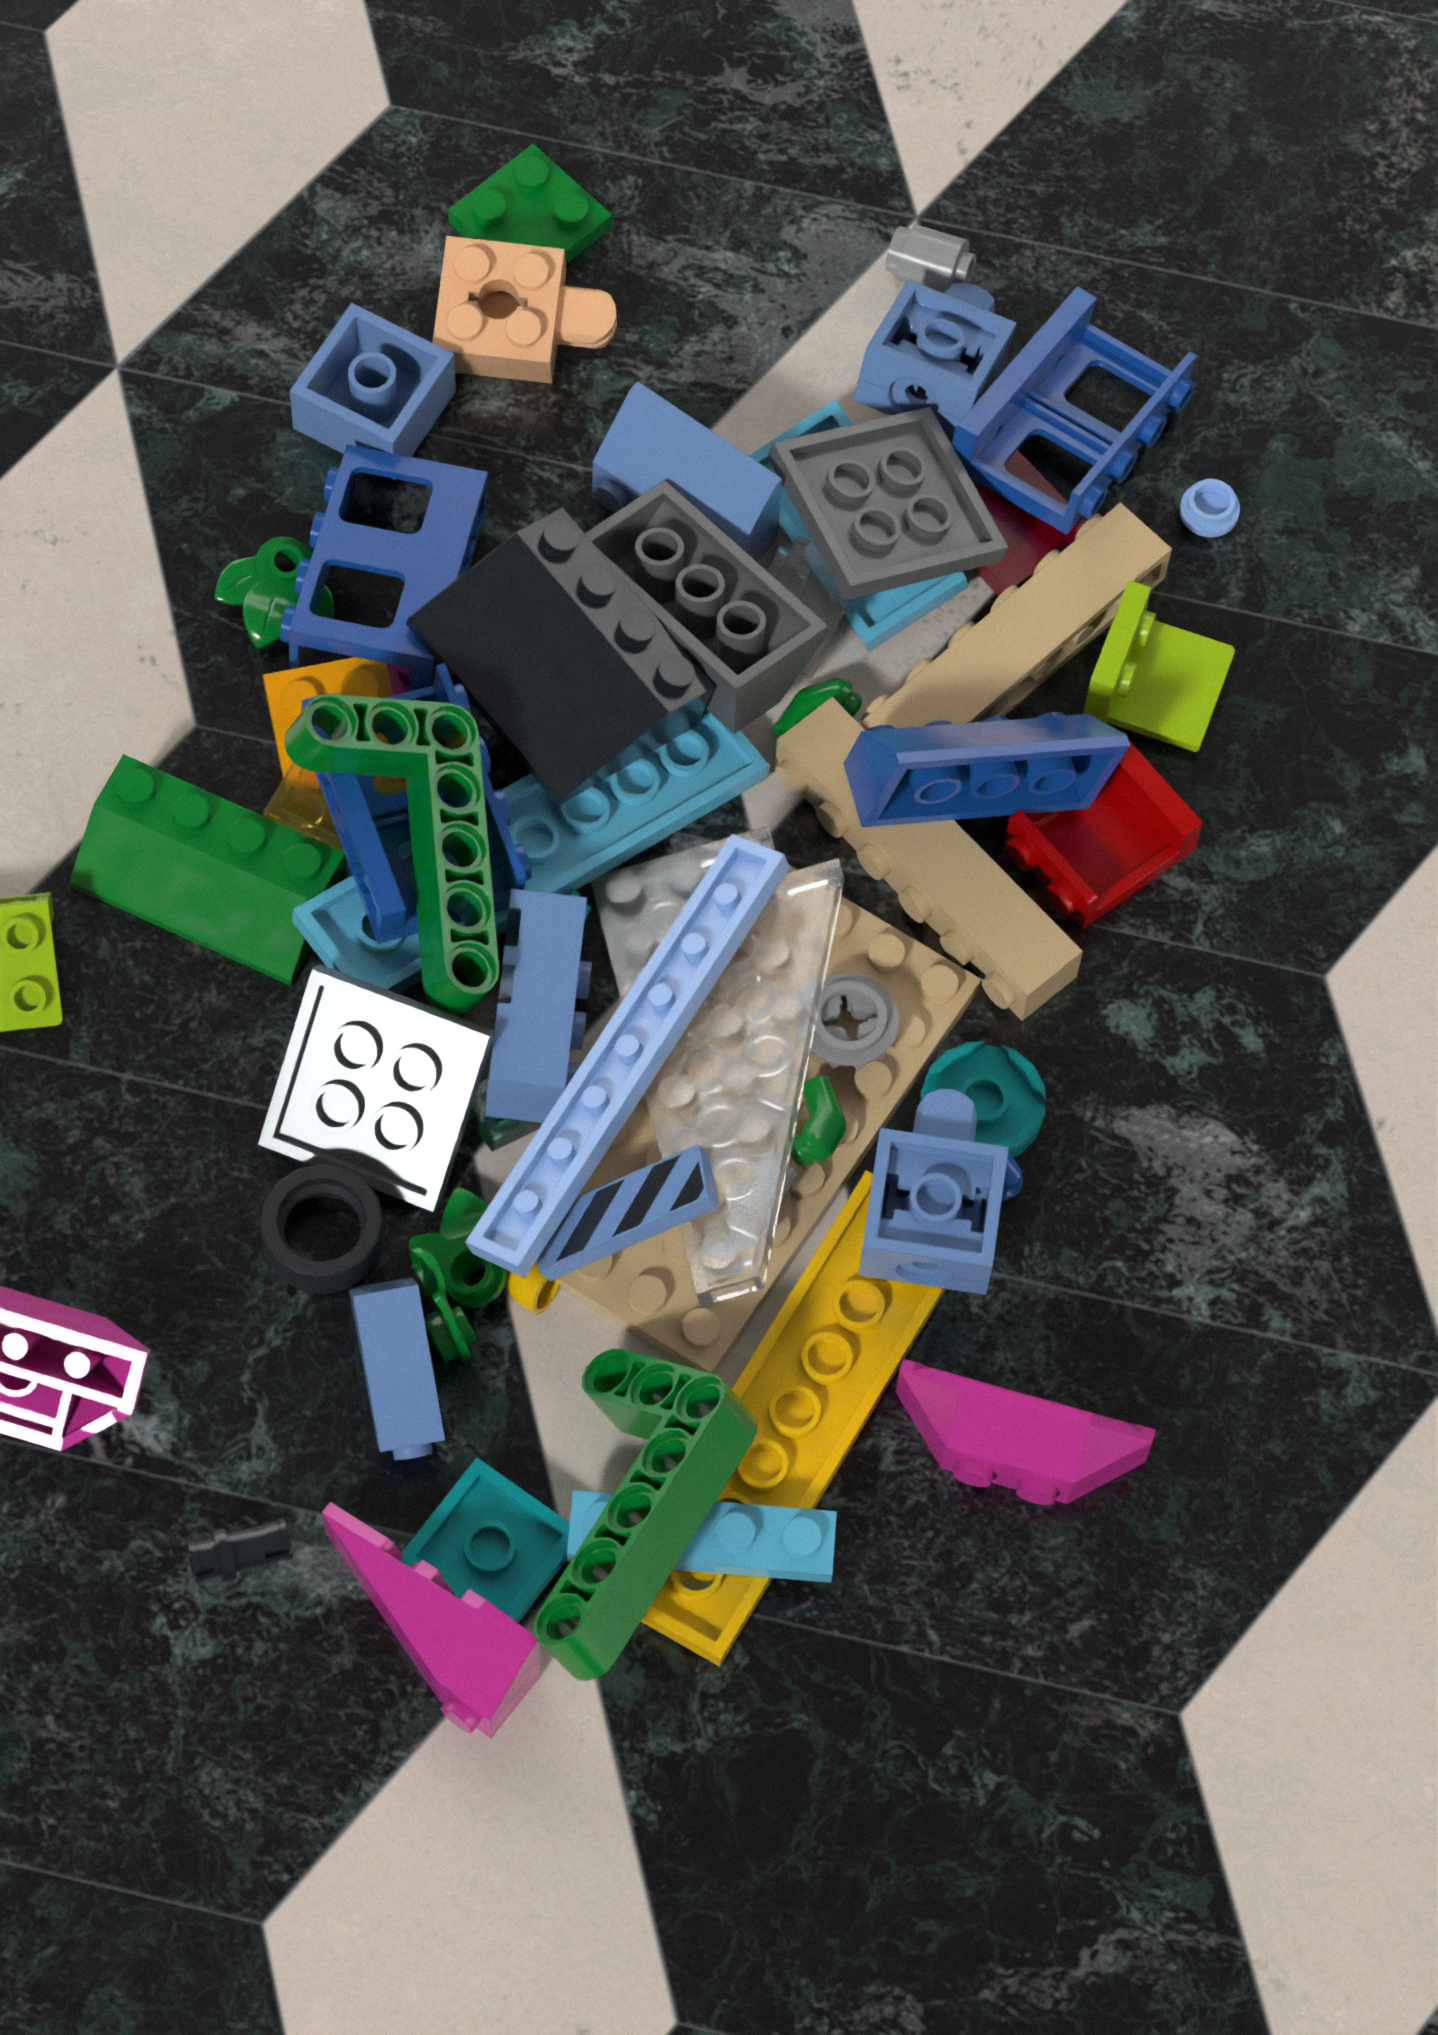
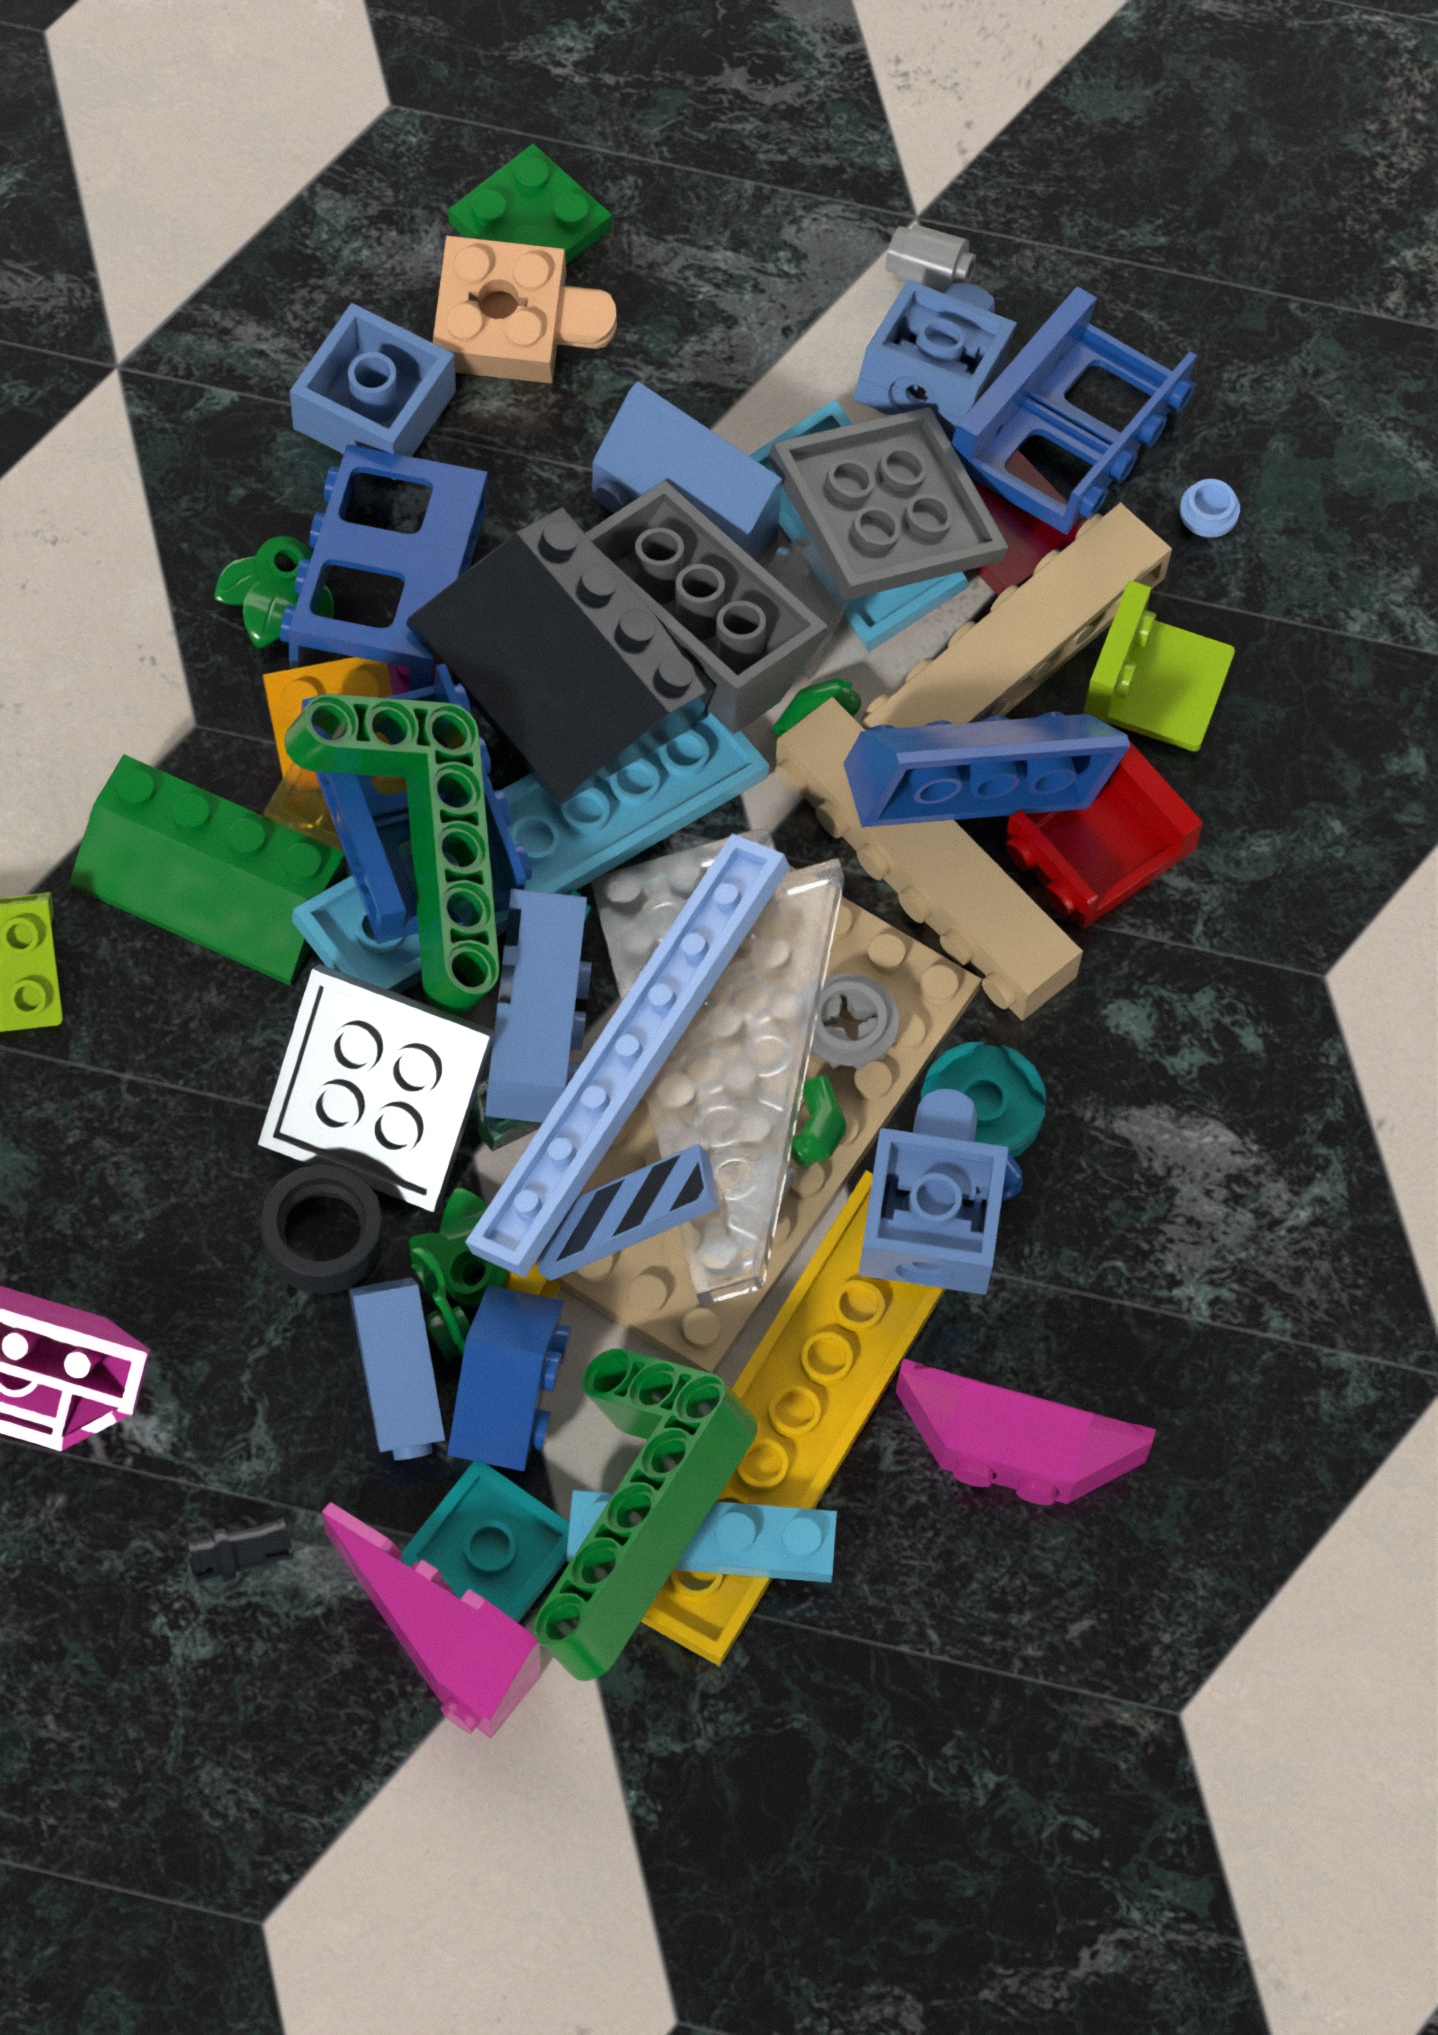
(505, 1368): none -> blue brick

